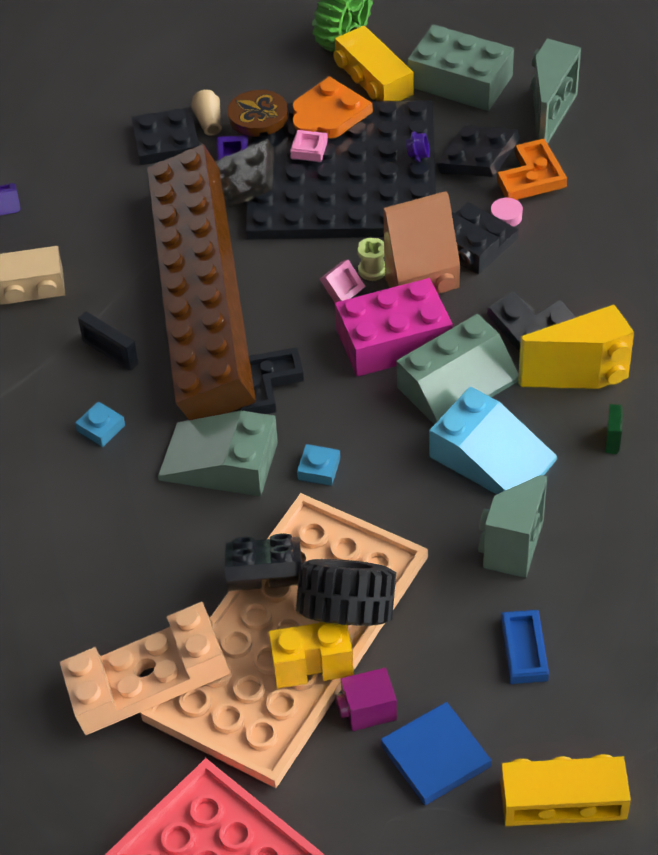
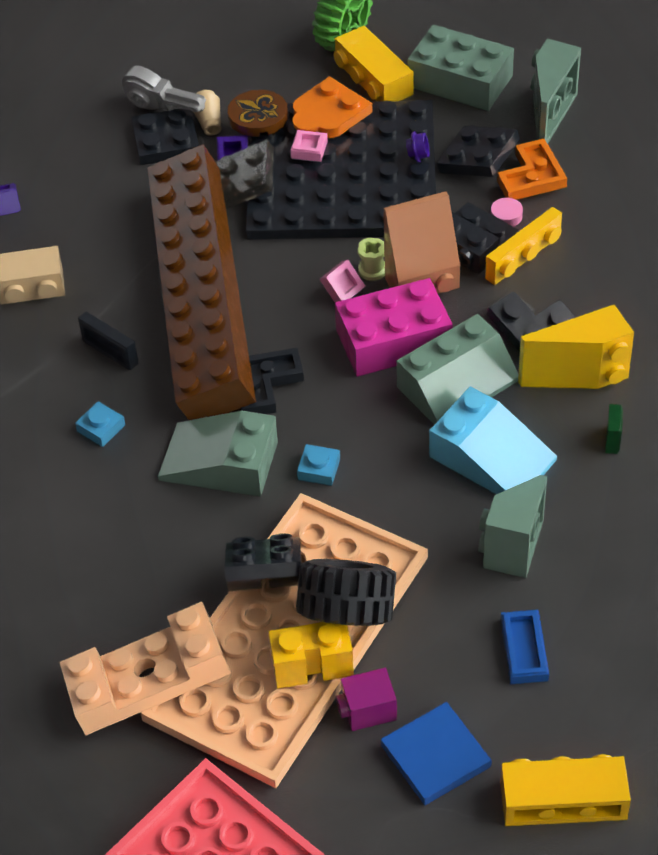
(153, 92): none -> light grey piece
(523, 246): none -> yellow plate

